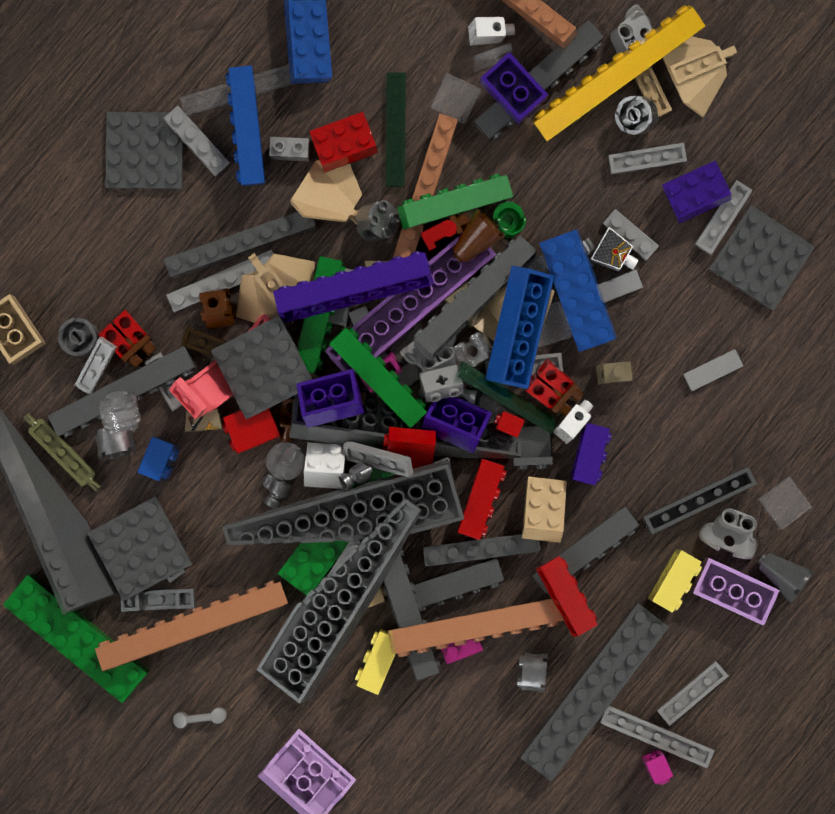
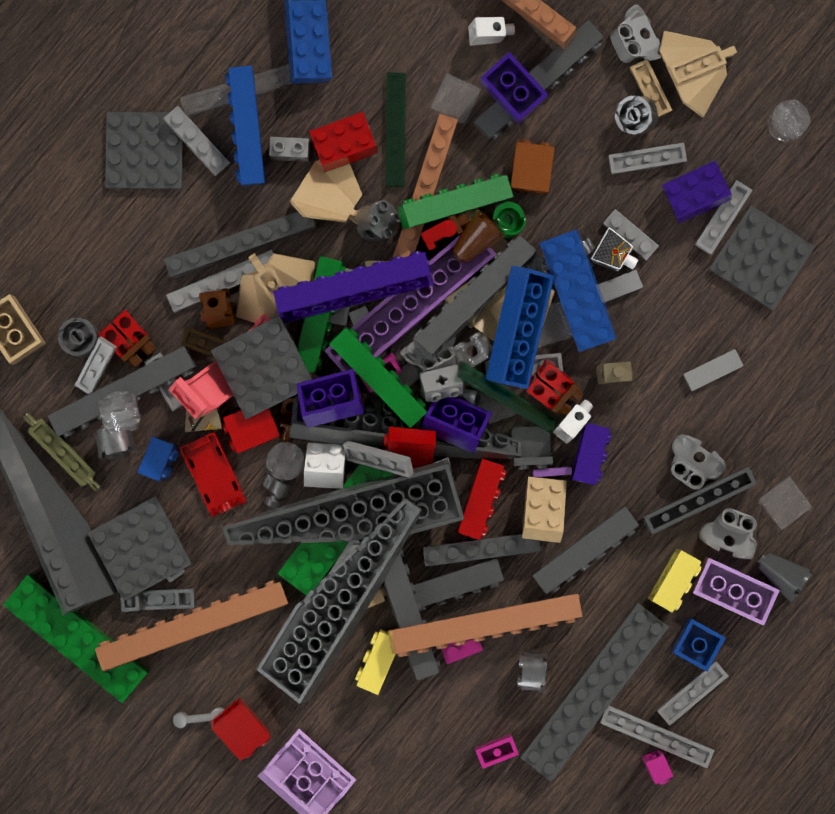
(213, 474): none -> red piece
(240, 729): none -> red brick
(357, 475): flat silver piece -> none
(491, 57): clear tile -> none
(496, 751): none -> dark pink brick
(509, 423): red brick -> none
(532, 167): none -> dark orange brick
(551, 472): none -> medium lavender tile
(566, 596): red brick -> none
(618, 72): yellow brick -> none
(697, 644): none -> blue brick
(710, 468): none -> light grey piece
(788, 120): none -> clear brick

